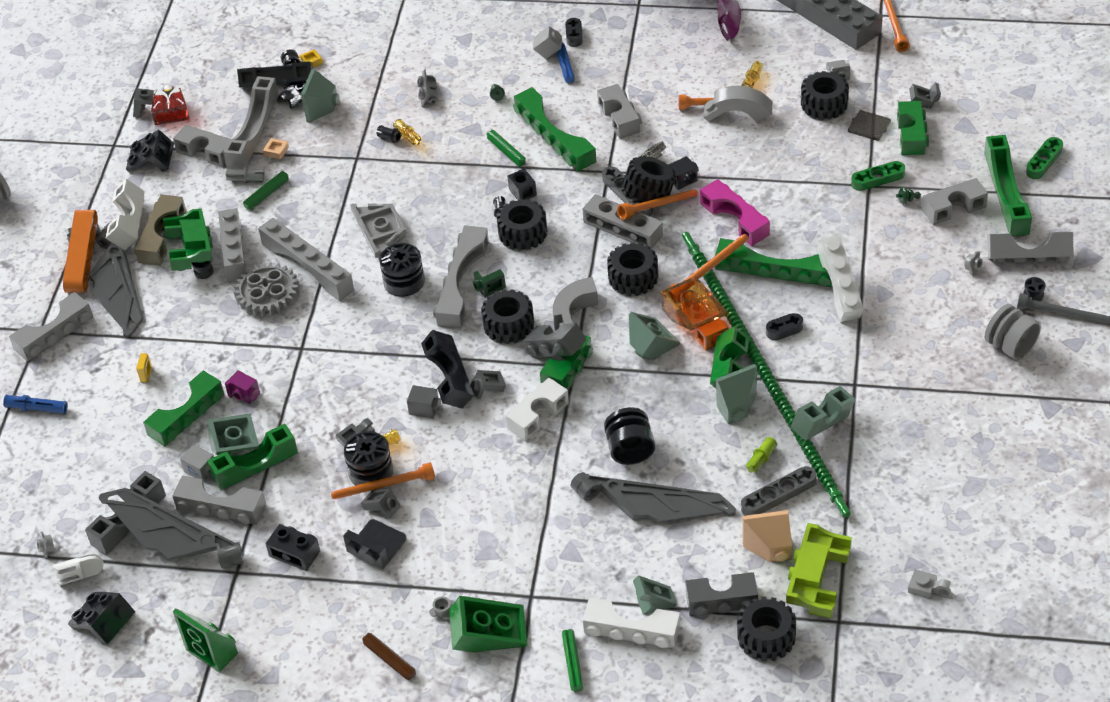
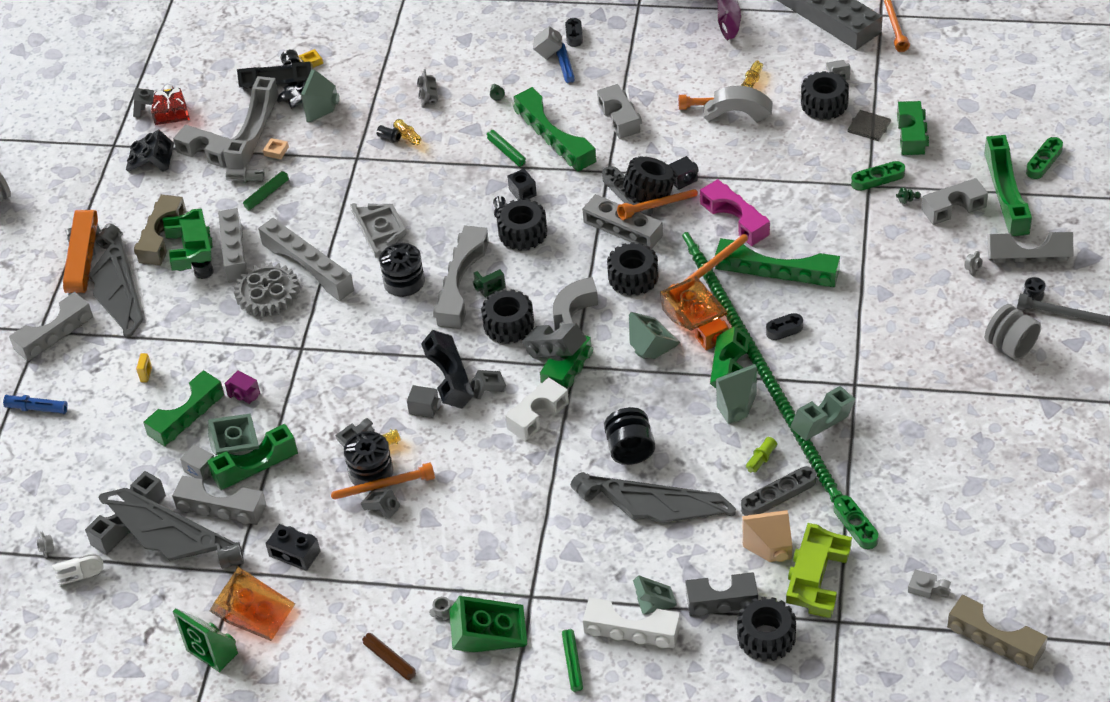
(103, 615): black bracket -> none
(124, 229): white arch -> none
(252, 605): none -> clear orange slope
(375, 543): black bracket -> none
(655, 150): clear smoke plate -> none
(845, 290): white arch -> none
(856, 531): none -> green beam
(926, 96): dark grey bracket -> none
(1022, 646): none -> dark tan arch

